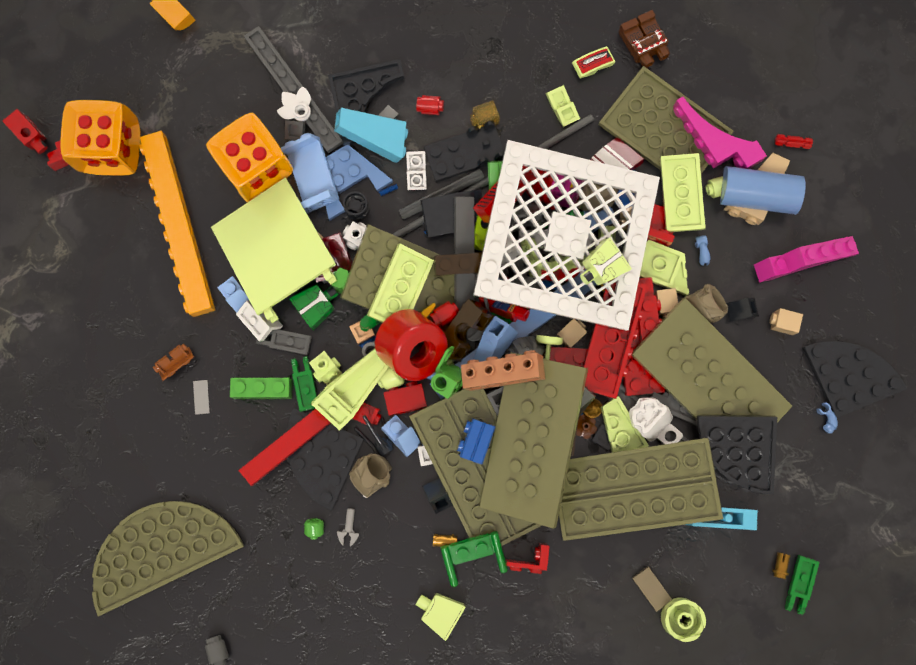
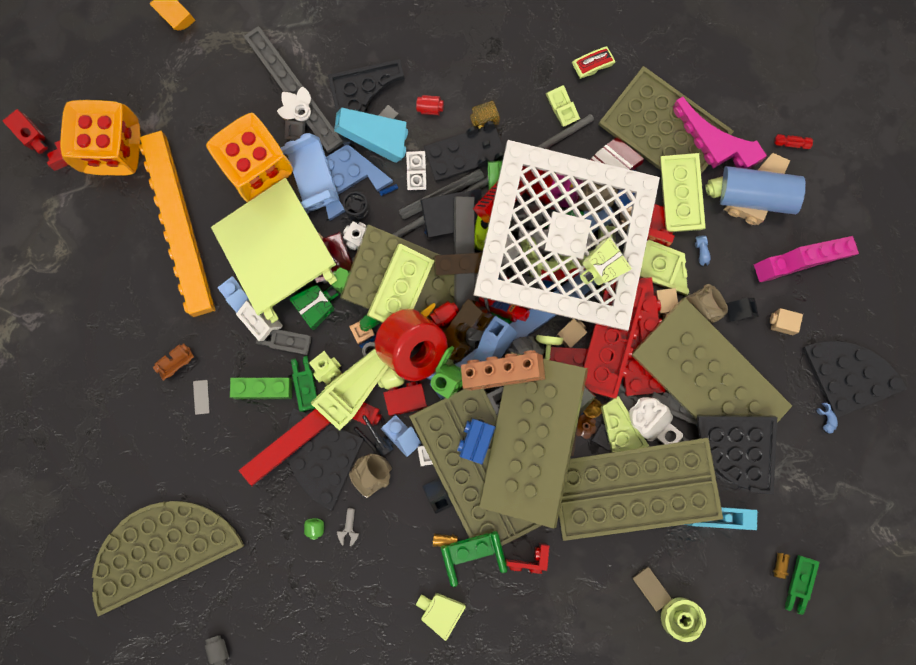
(644, 39): reddish brown hips -> none

